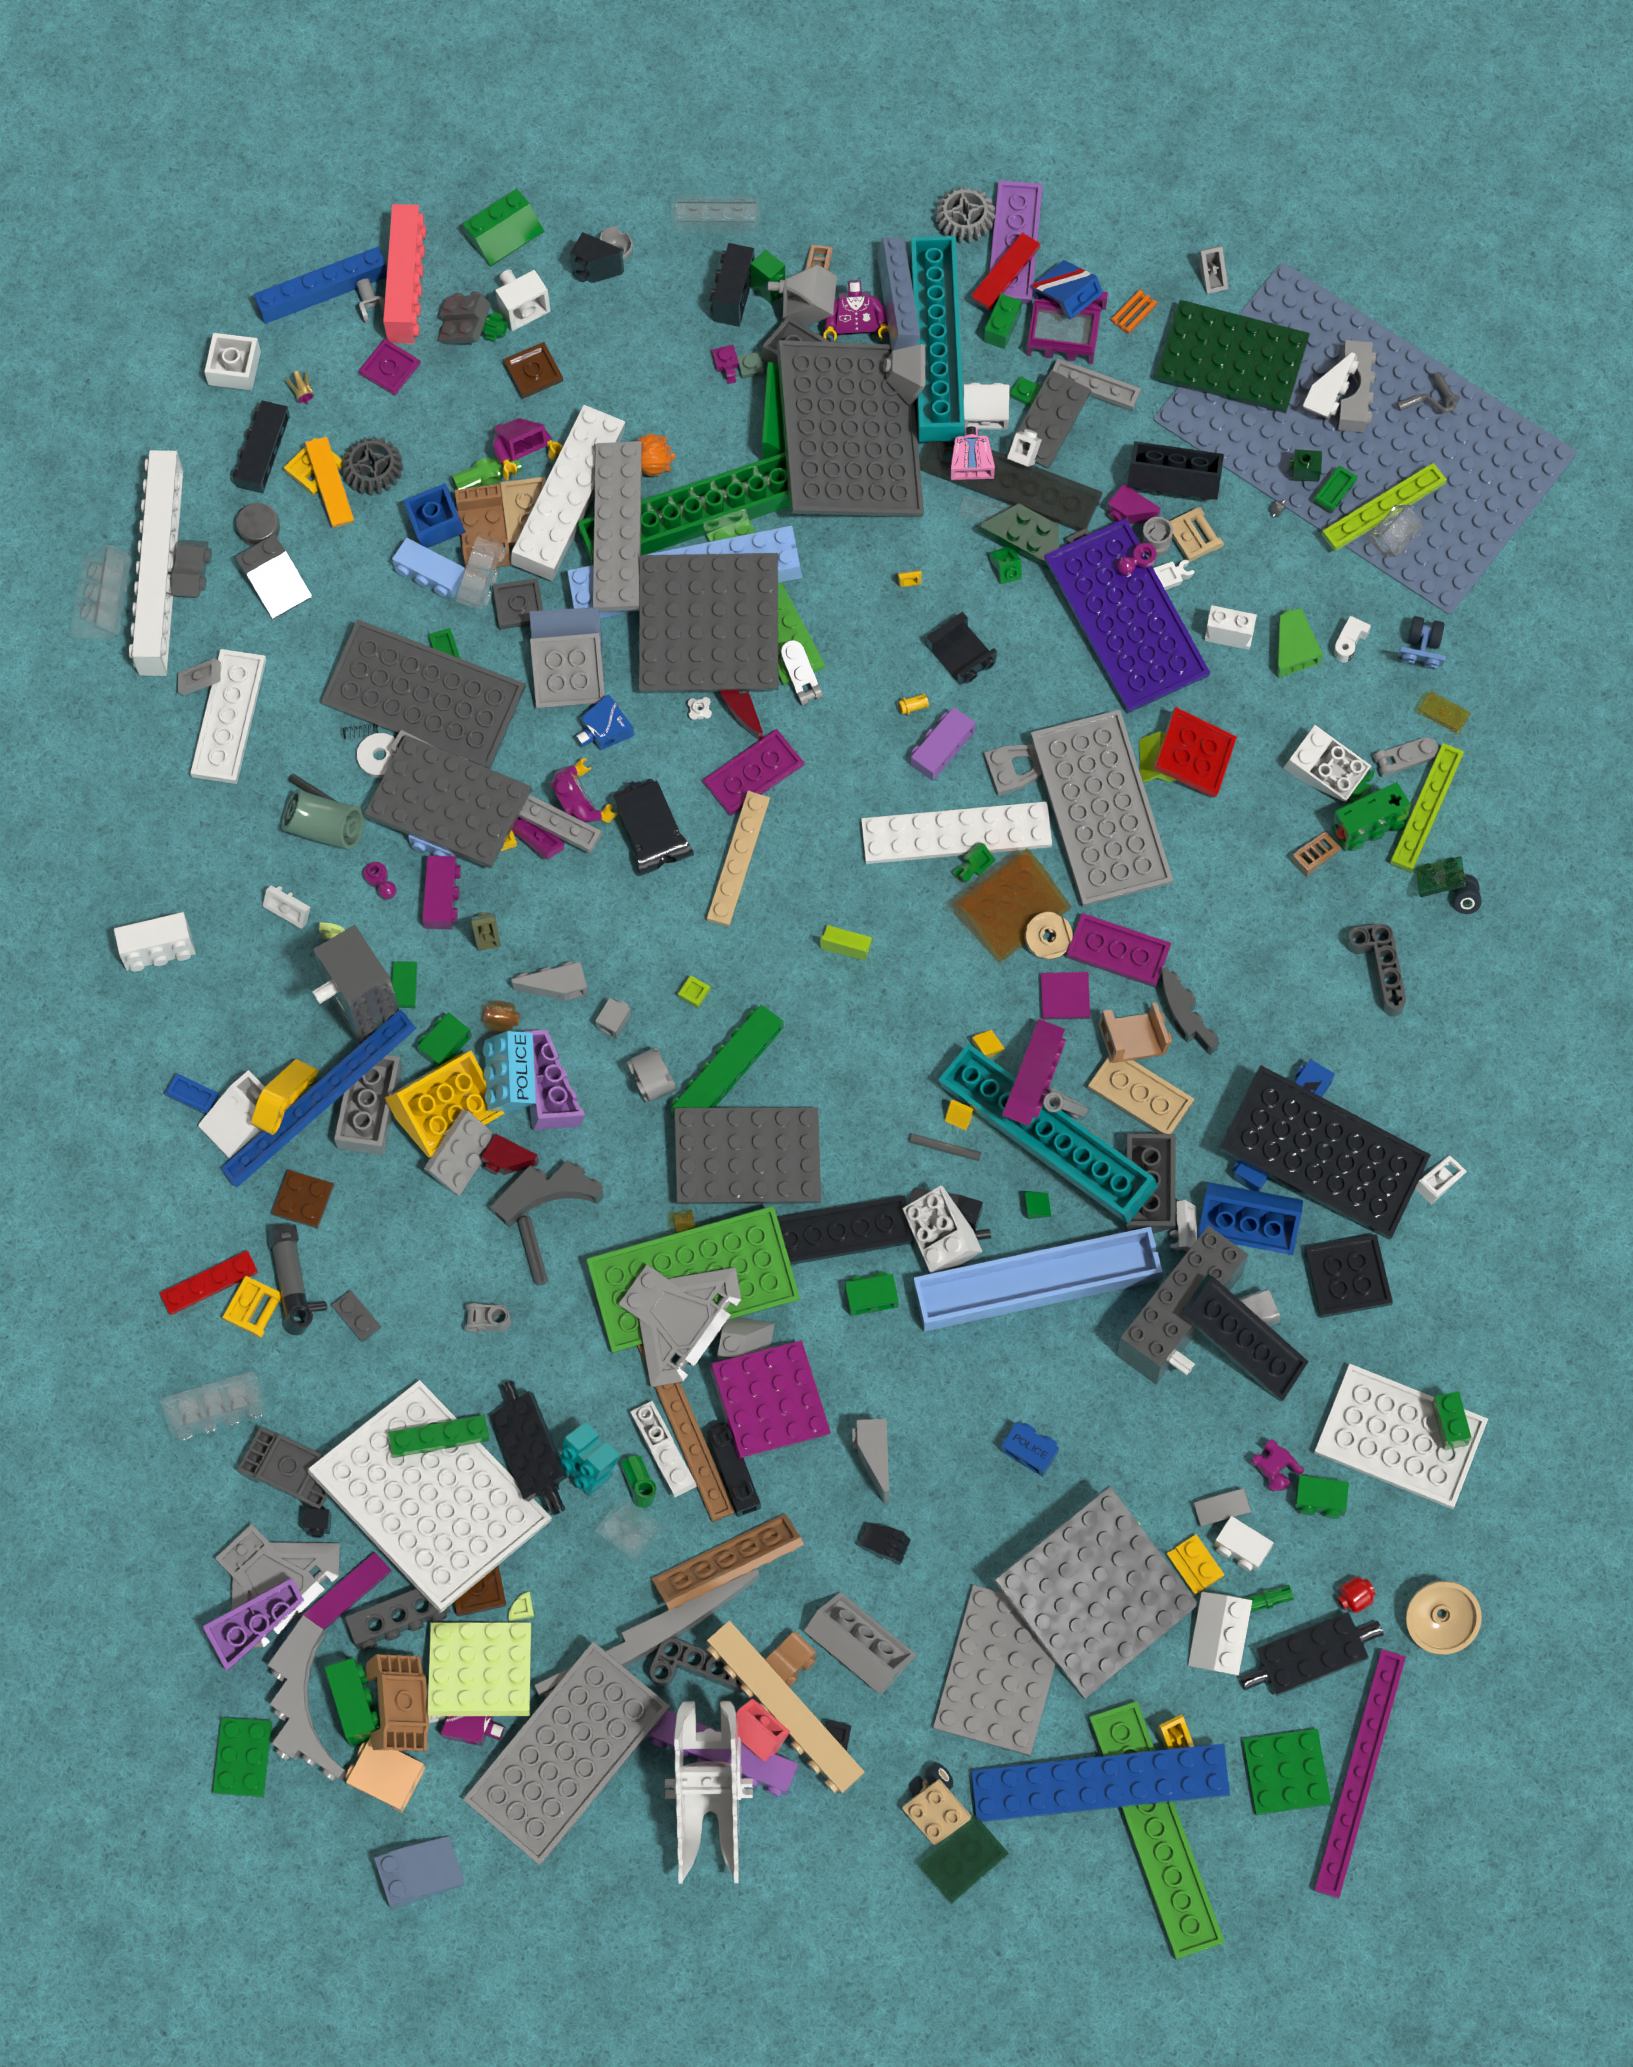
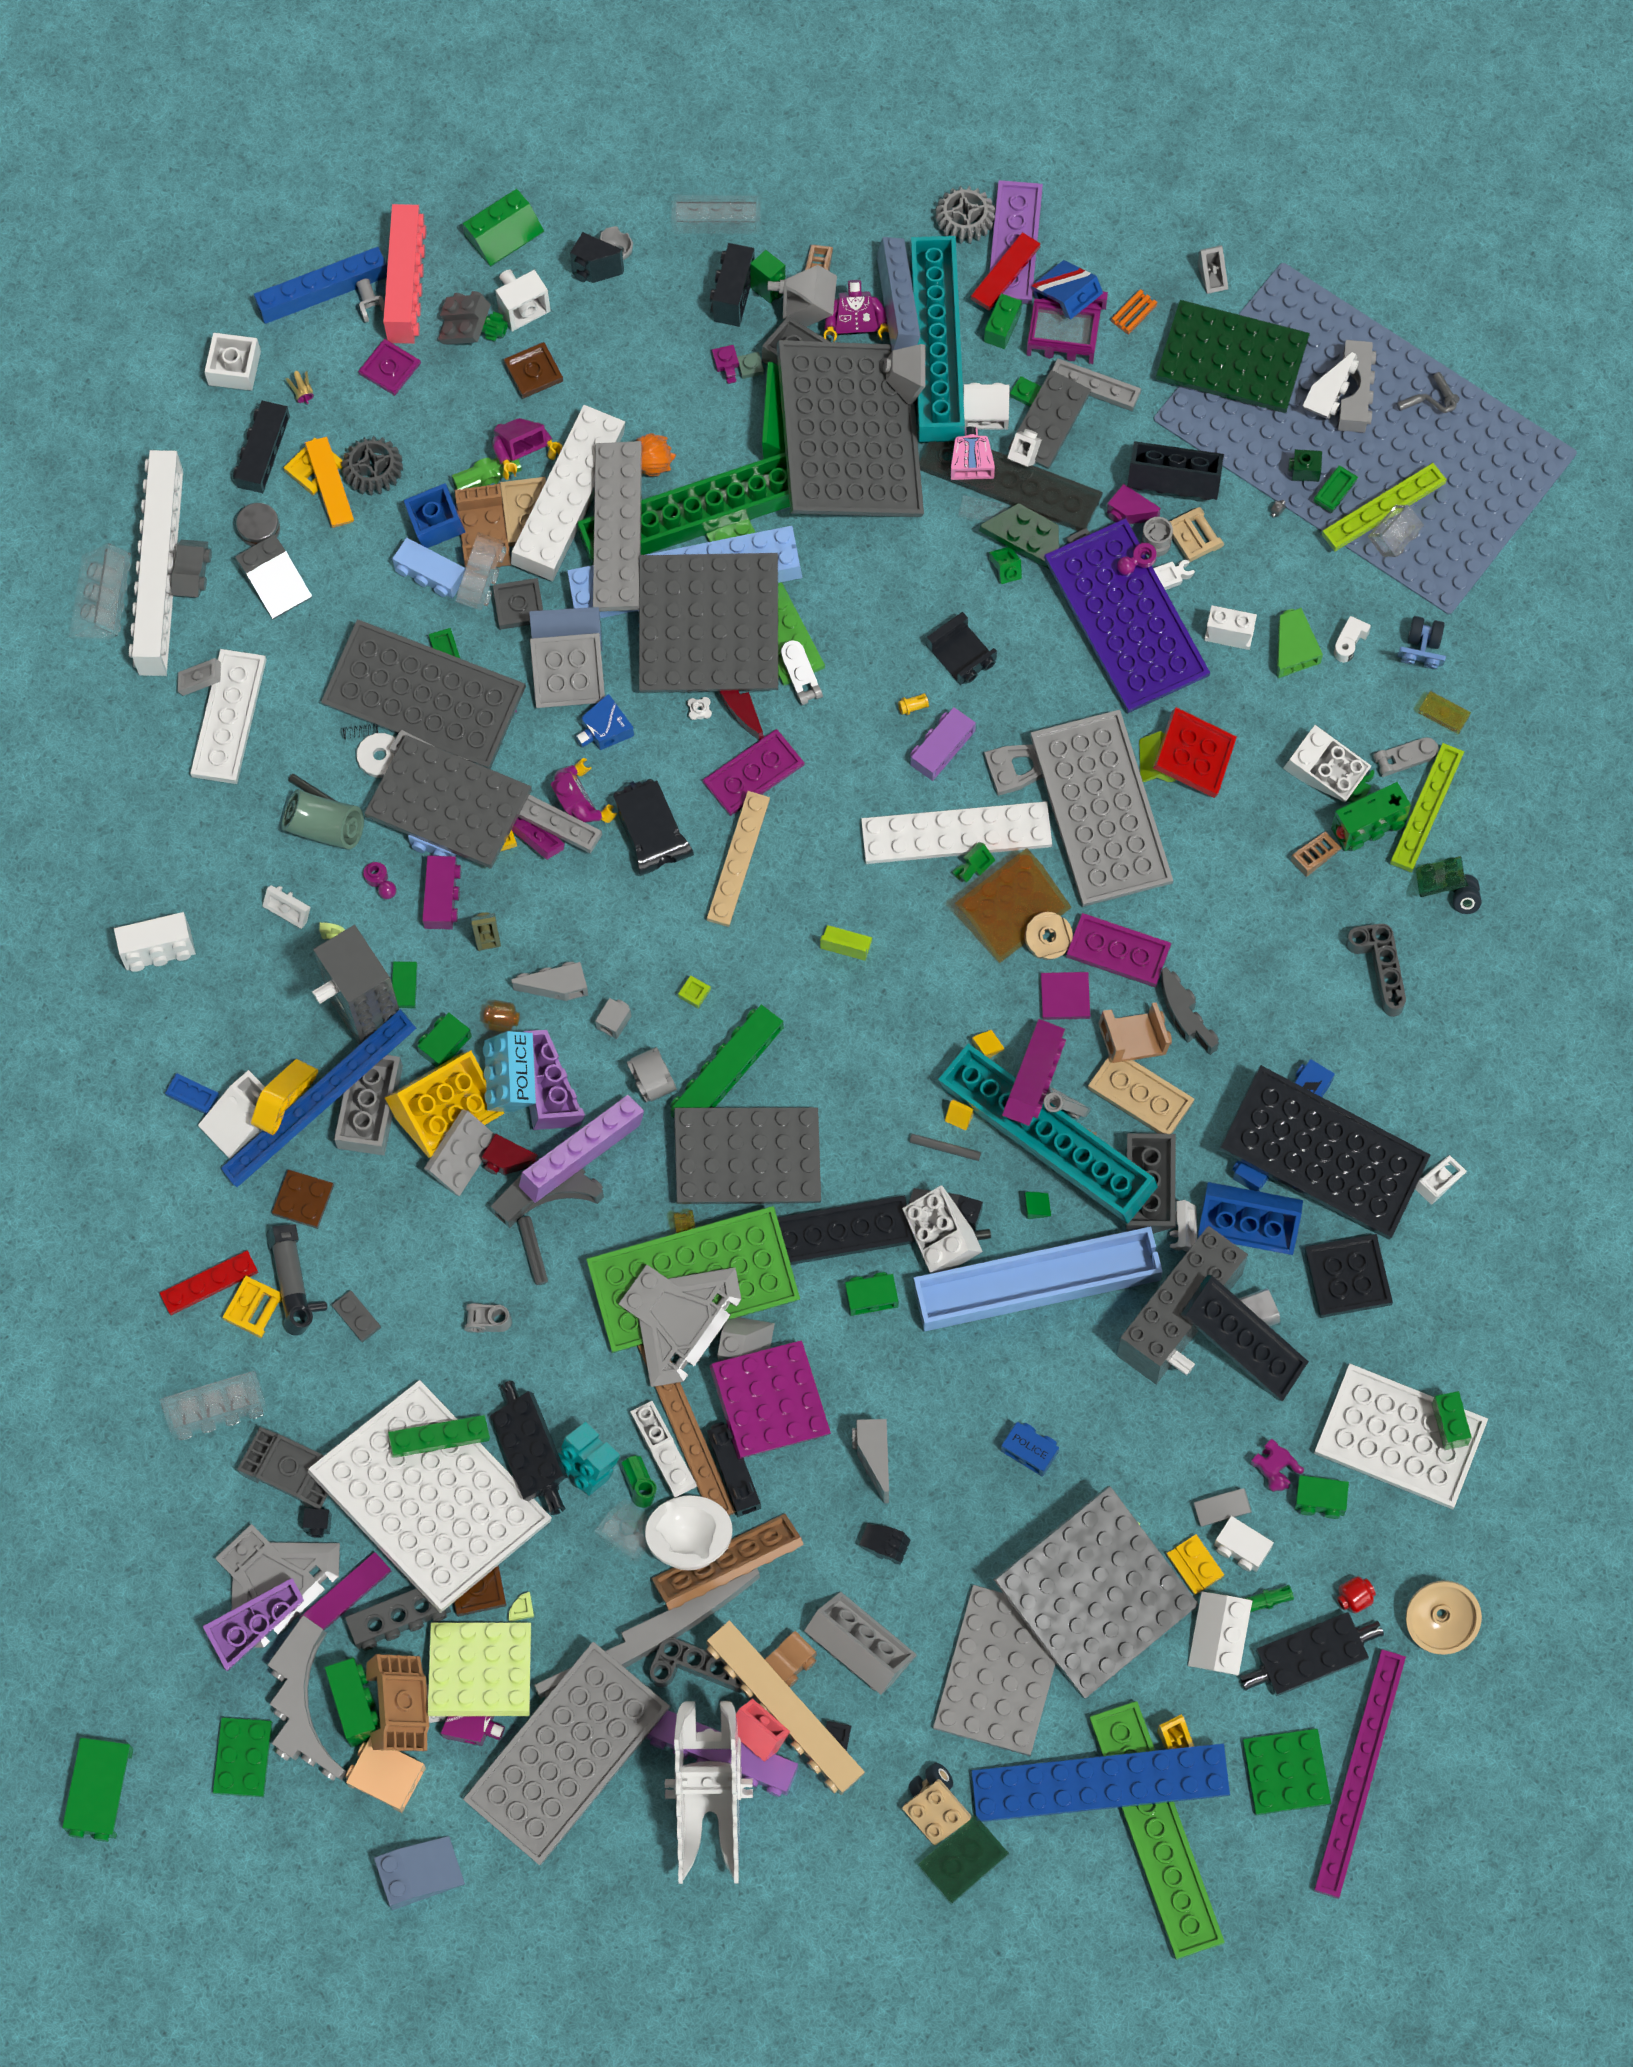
(96, 1789): none -> green panel
(581, 1148): none -> medium lavender brick
(688, 1532): none -> white piece
(909, 578): yellow slope -> none

